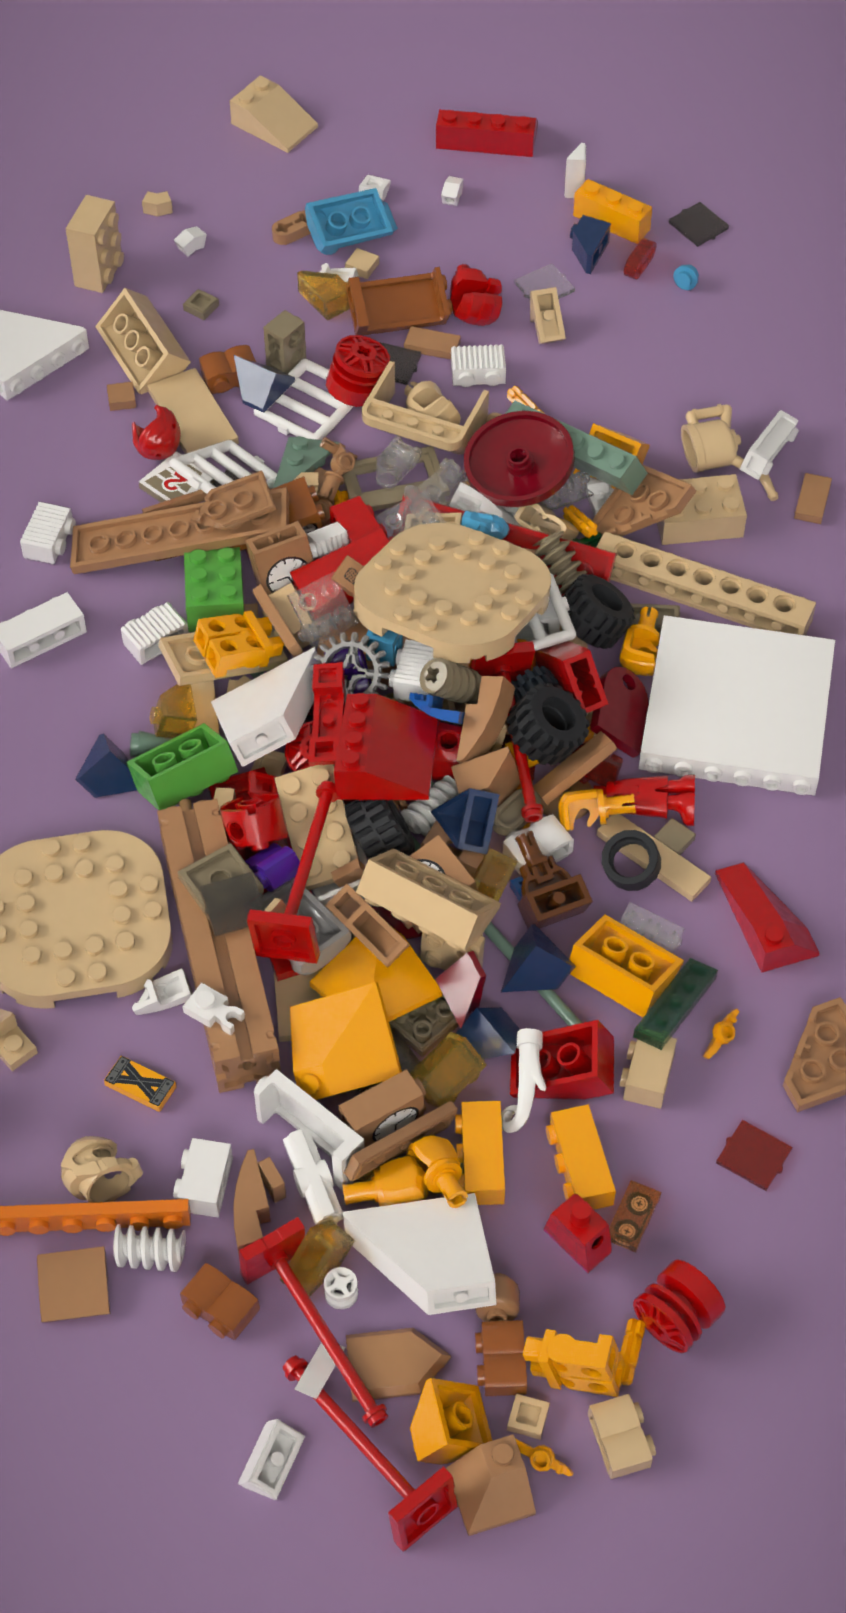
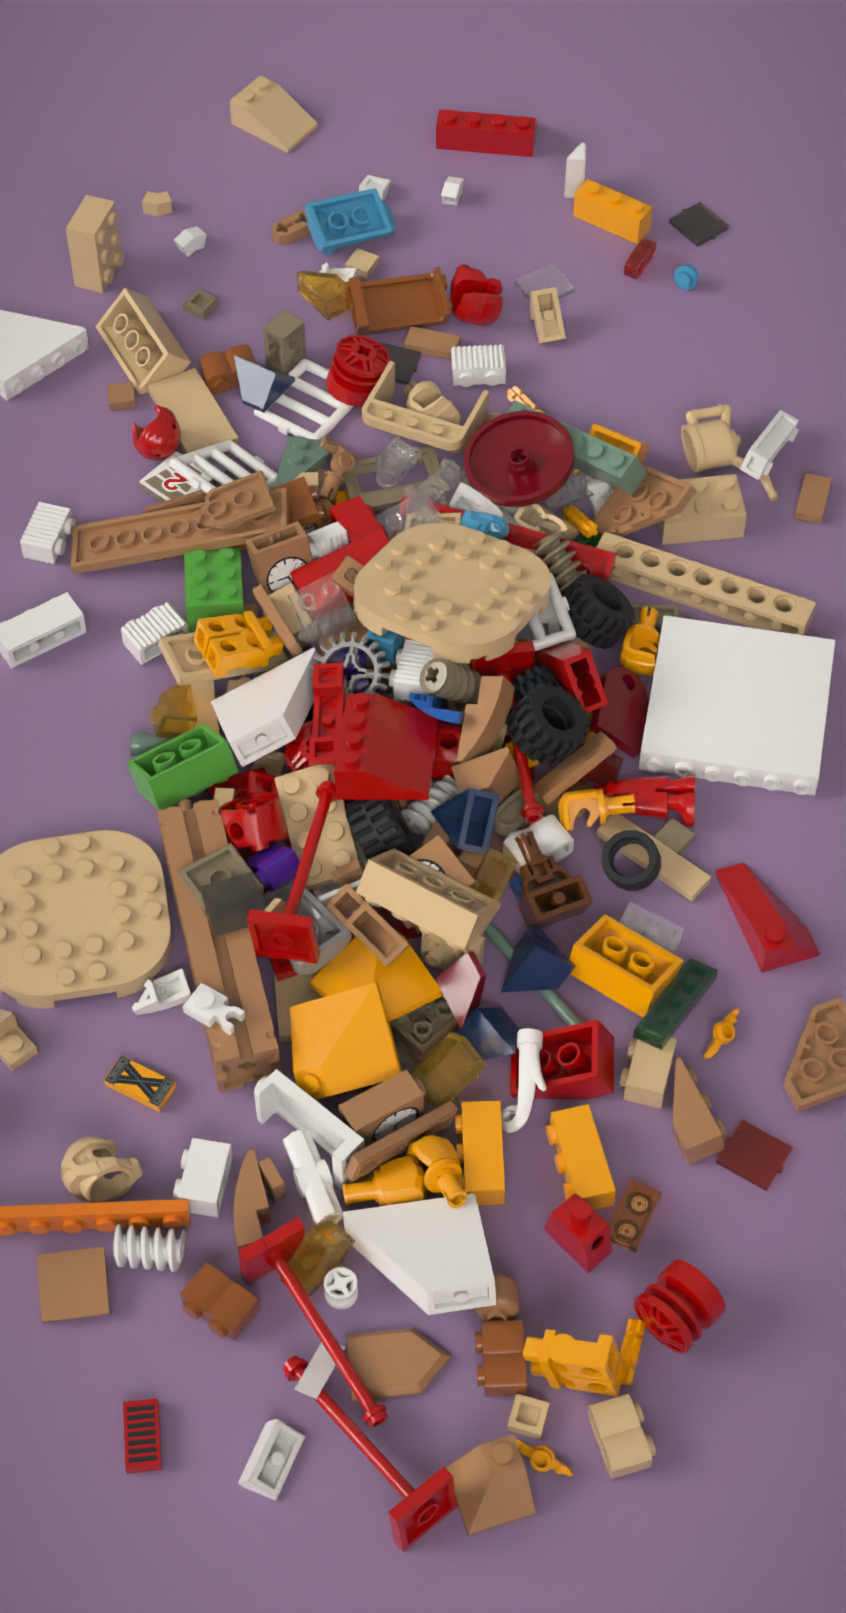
(105, 770): dark blue slope -> none
(142, 1436): none -> red tile
(448, 1421): light orange slope -> none
(589, 241): dark blue slope -> none
(693, 1124): none -> medium nougat slope

